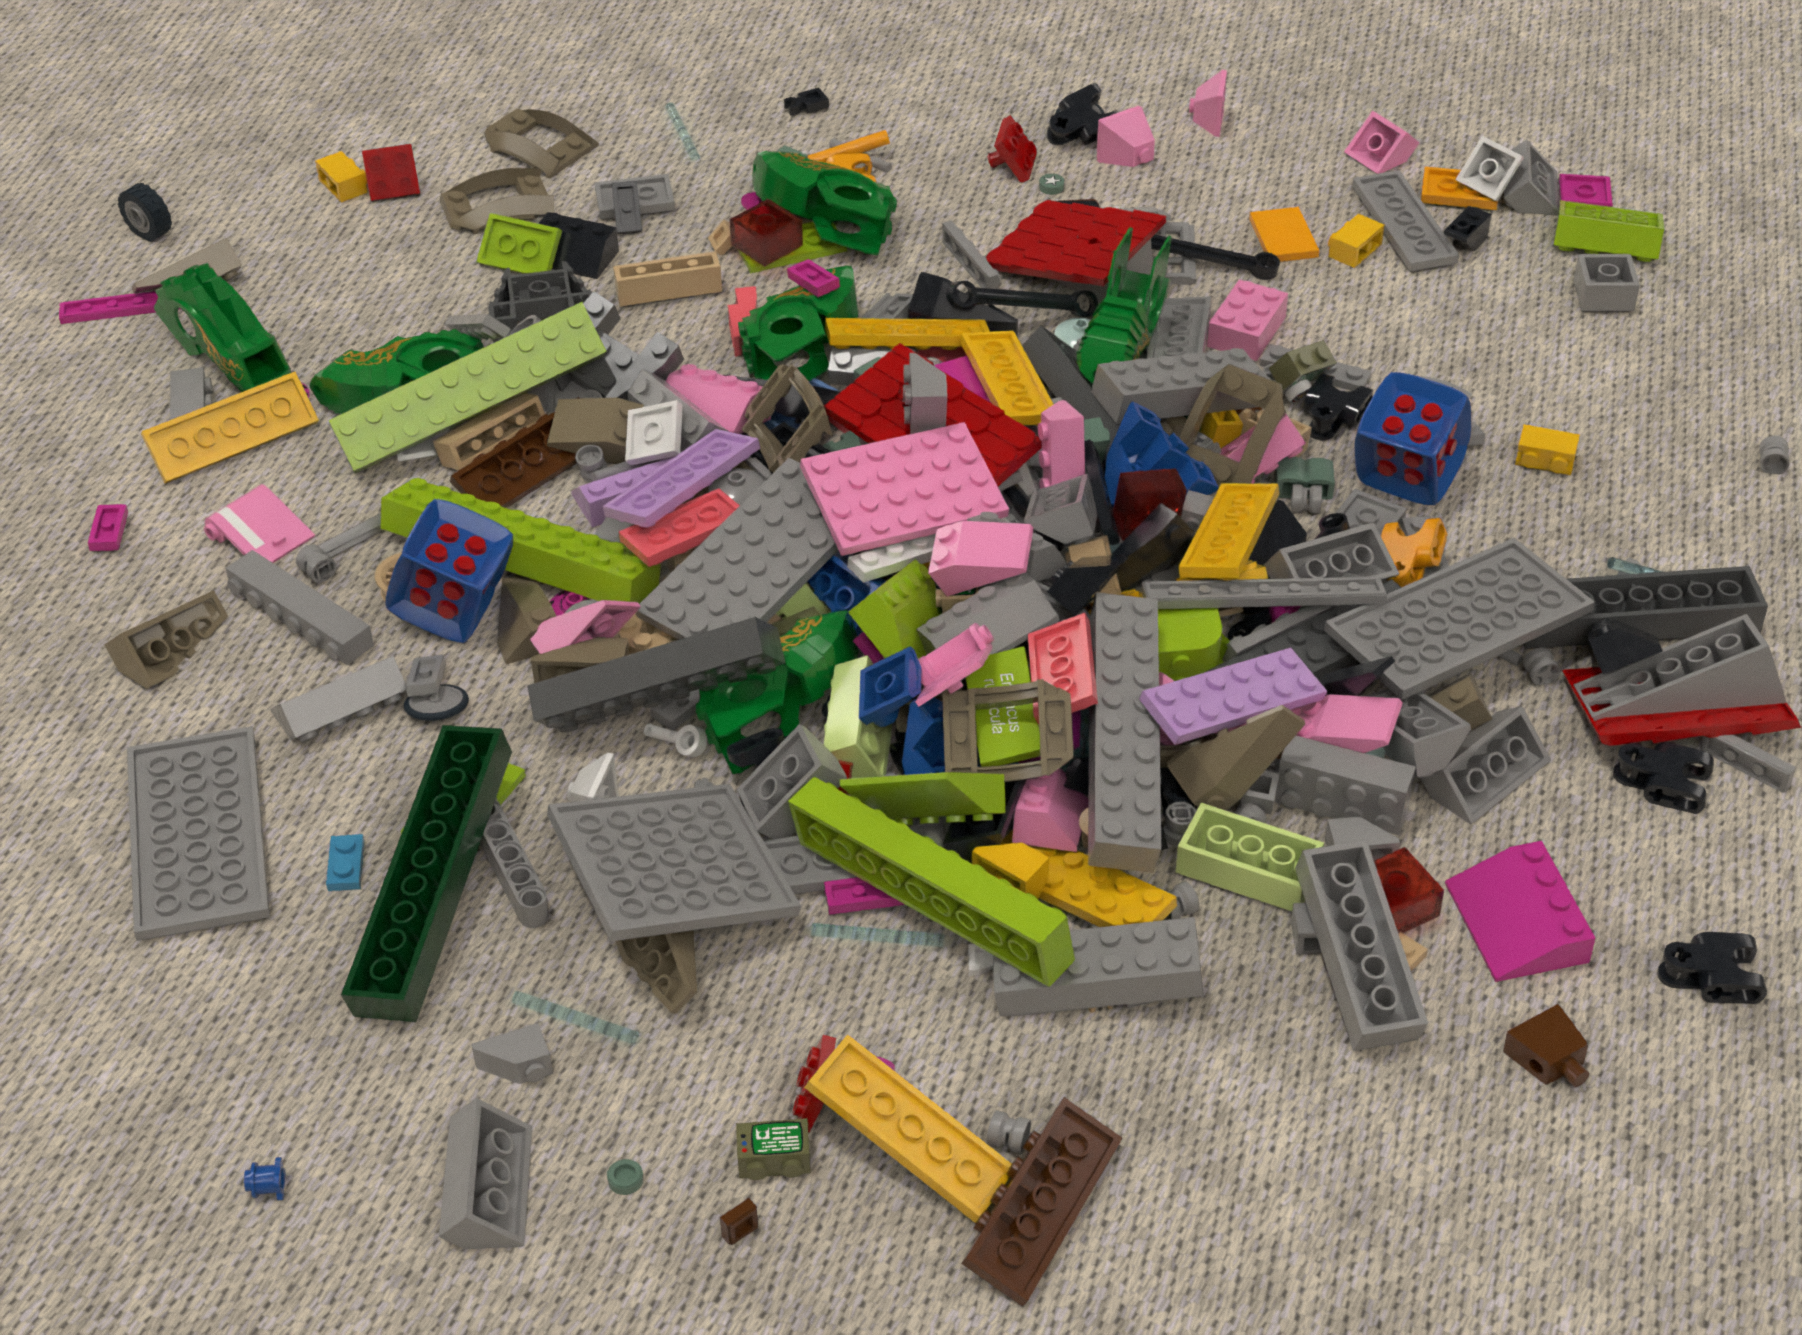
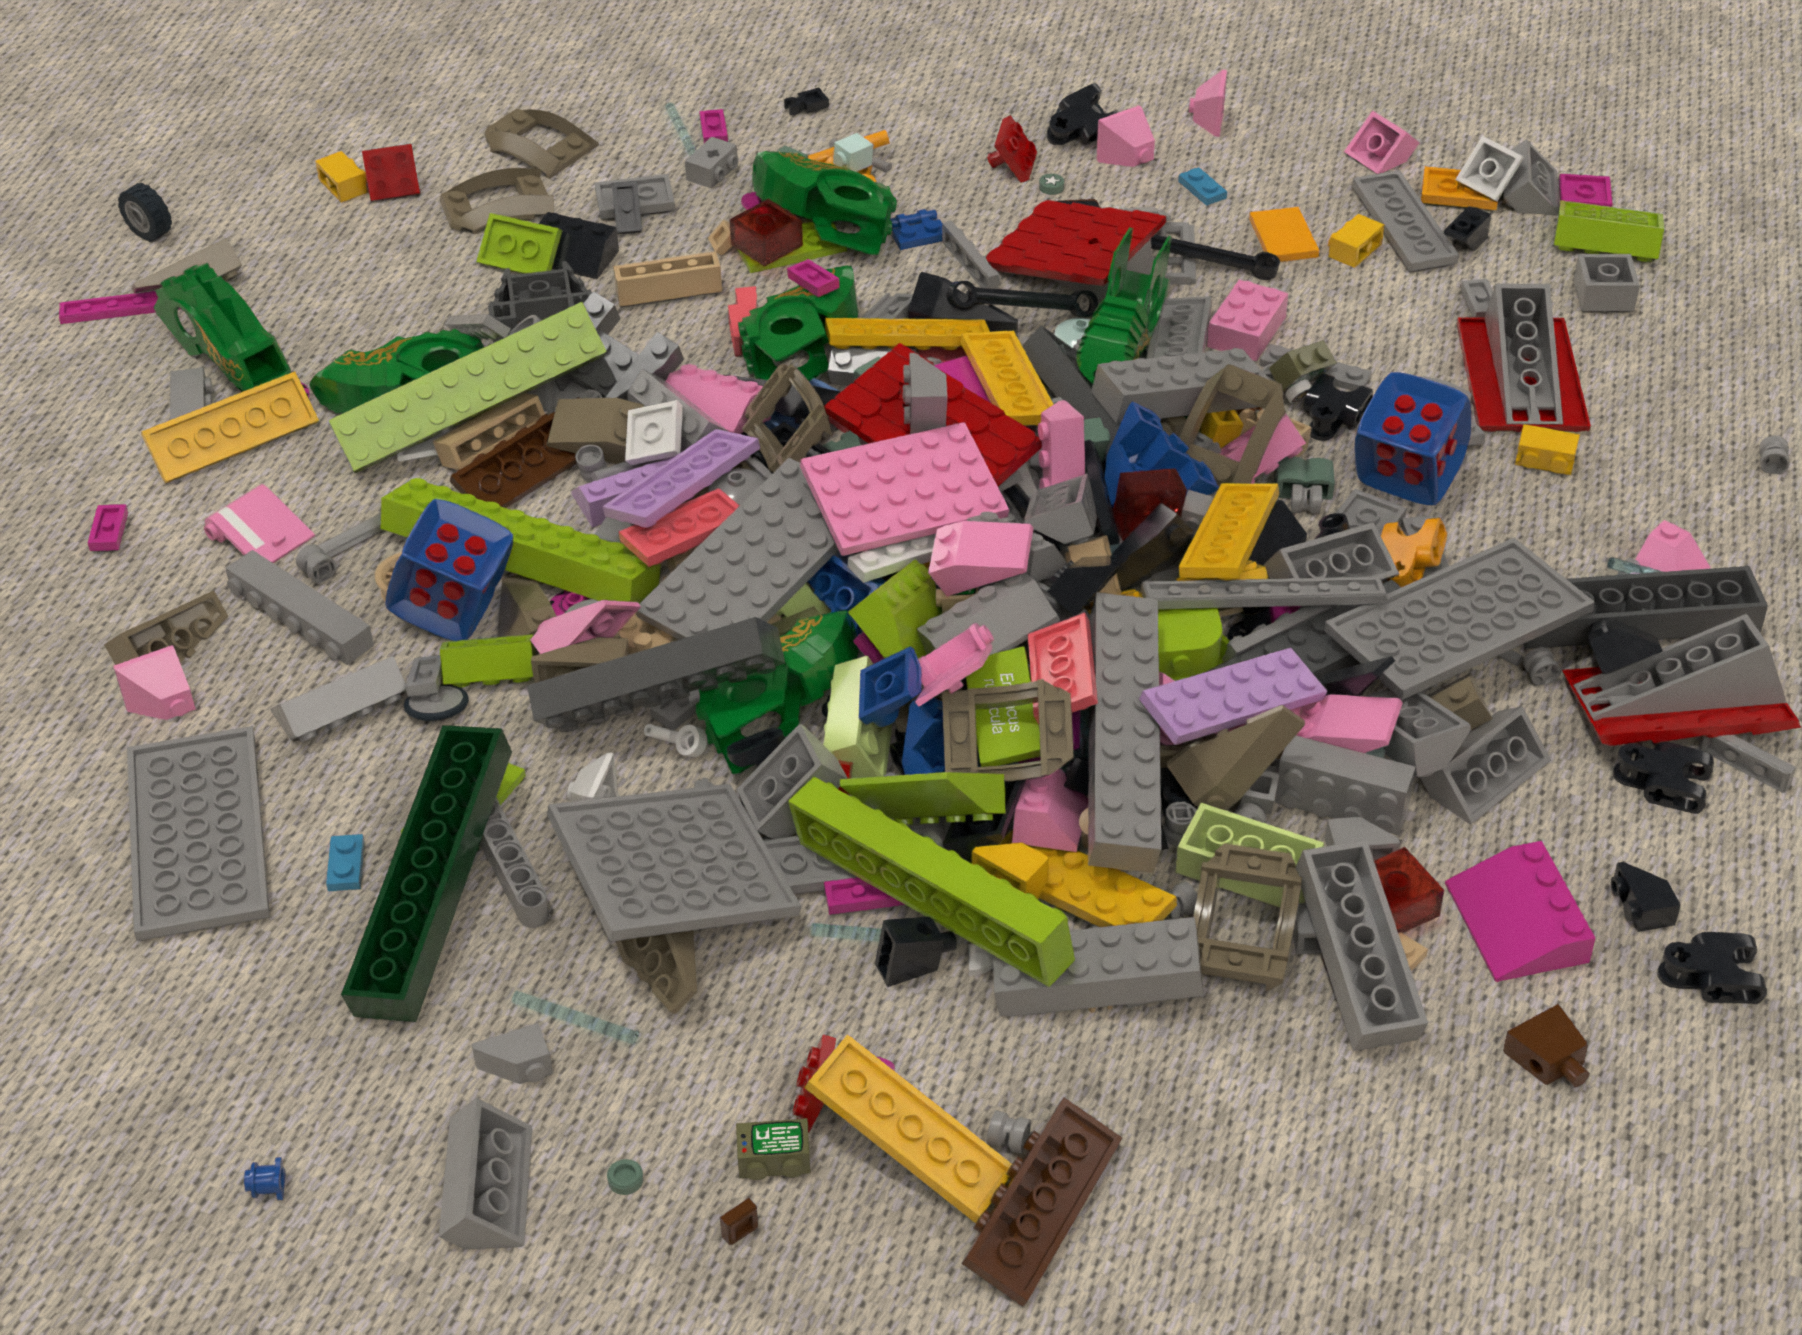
(155, 685): none -> bright pink slope
(487, 660): none -> lime brick
(711, 162): none -> light grey brick
(713, 125): none -> dark pink plate
(853, 152): none -> light aqua brick
(911, 948): none -> black torso
(926, 232): none -> blue plate
(1202, 186): none -> dark azure plate
(1242, 960): none -> dark tan wedge
(1477, 295): none -> light grey plate
(1532, 362): none -> piece
(1645, 897): none -> black slope
(1671, 550): none -> bright pink slope

